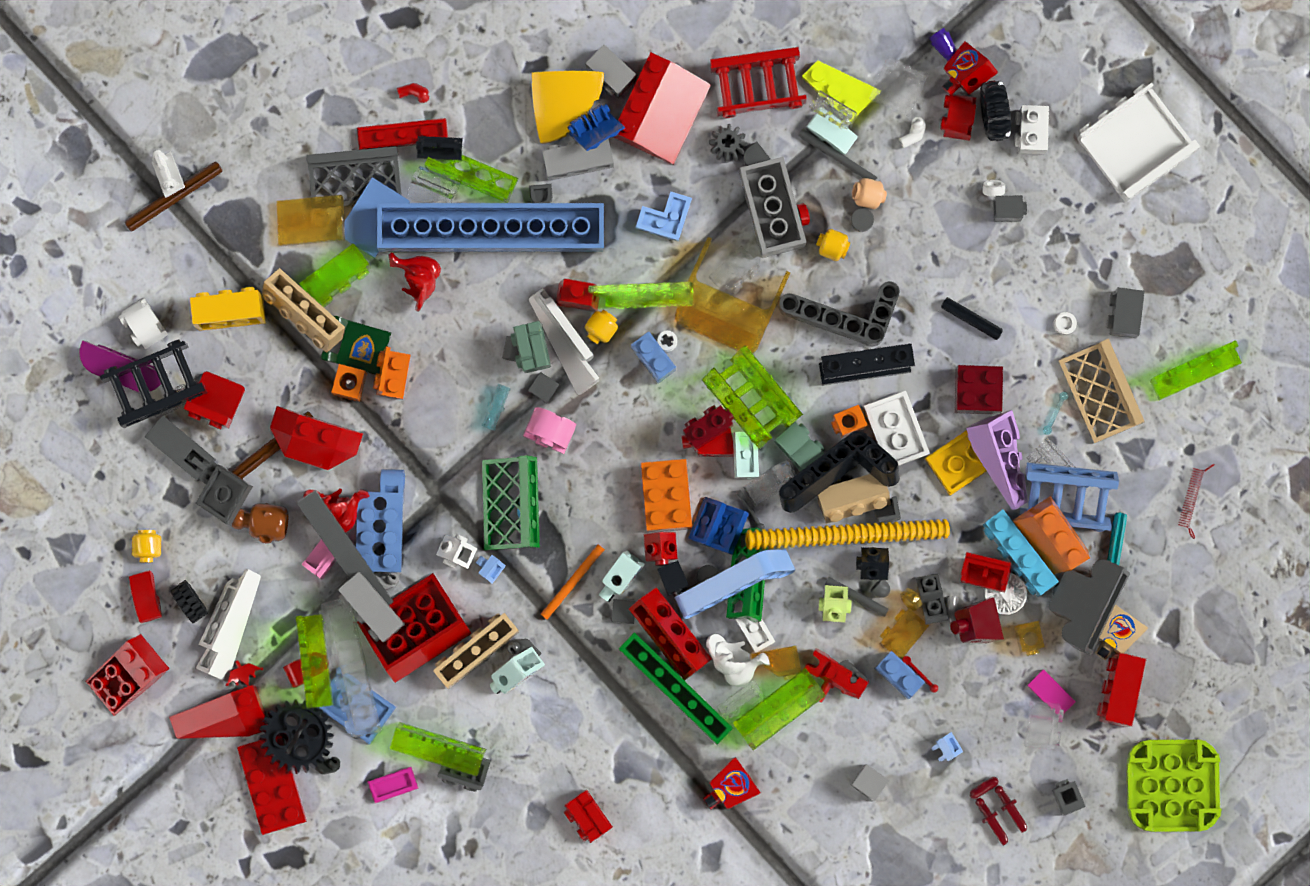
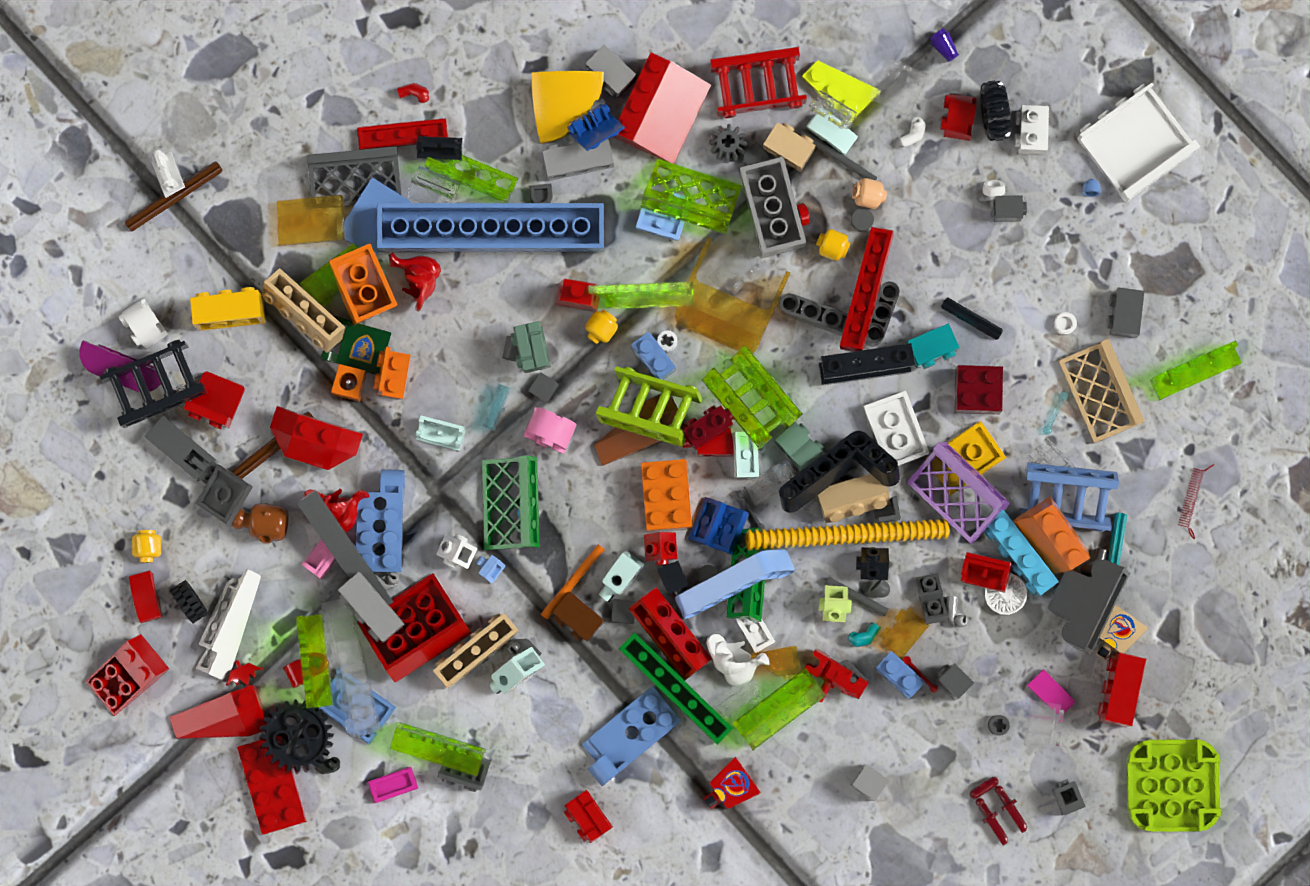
(362, 284): none -> orange slope
(440, 433): none -> light aqua hinge
(566, 342): white wedge -> none
(578, 617): none -> reddish brown brick
(612, 747): none -> medium blue hinge
(622, 443): none -> dark orange wedge
(652, 427): none -> lime fence
(687, 208): none -> clear neon green fence
(788, 144): none -> tan brick
(853, 412): orange brick -> none
(864, 638): none -> teal arm
(866, 289): none -> red plate
(911, 599): clear yellow tile -> none
(933, 346): none -> teal brick
(948, 746): light blue tile -> none
(953, 681): none -> dark grey brick
(966, 474): none -> medium lavender fence
(967, 70): red torso -> none
(978, 622): dark red torso -> none
(996, 447): lavender wedge -> none
(1004, 720): none -> dark grey bush
(1031, 627): clear yellow brick -> none
(1091, 188): none -> medium blue hinge
(1100, 554): none -> dark grey arm

